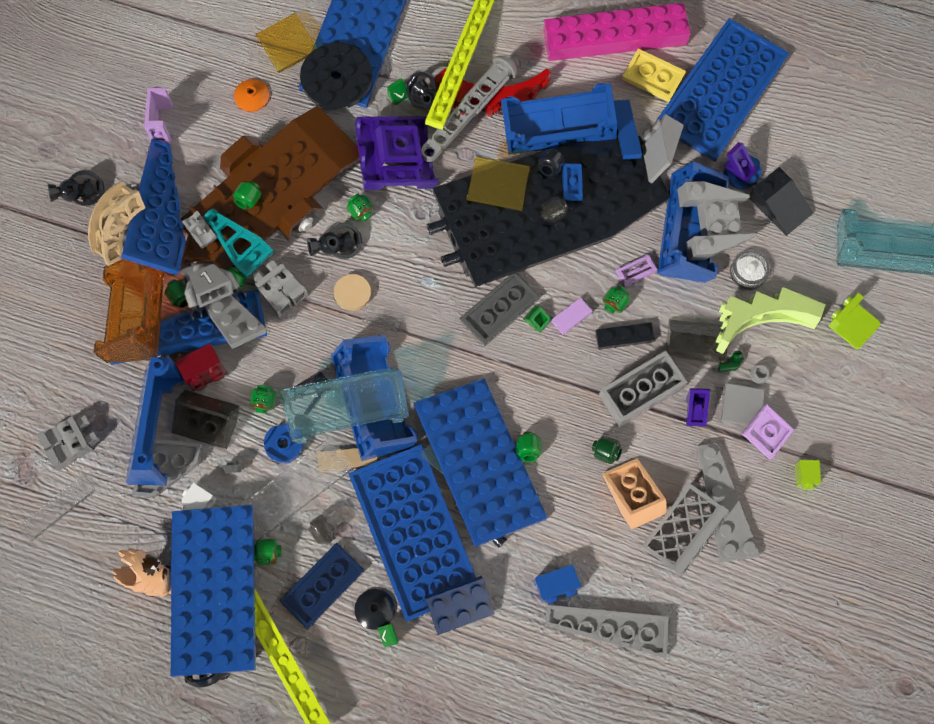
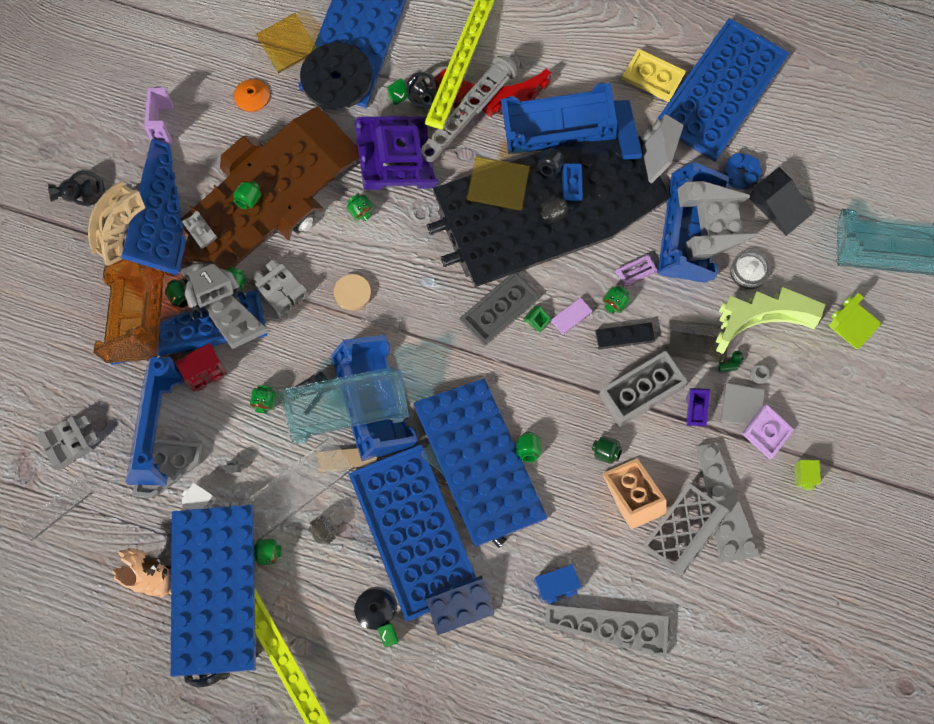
(204, 418): clear smoke slope -> none
(253, 256): teal plate -> none
(272, 446): blue plate -> none
(322, 586): dark blue tile -> none
(336, 242): black piece -> none
(616, 31): dark pink brick -> none
(740, 163): dark purple slope -> none

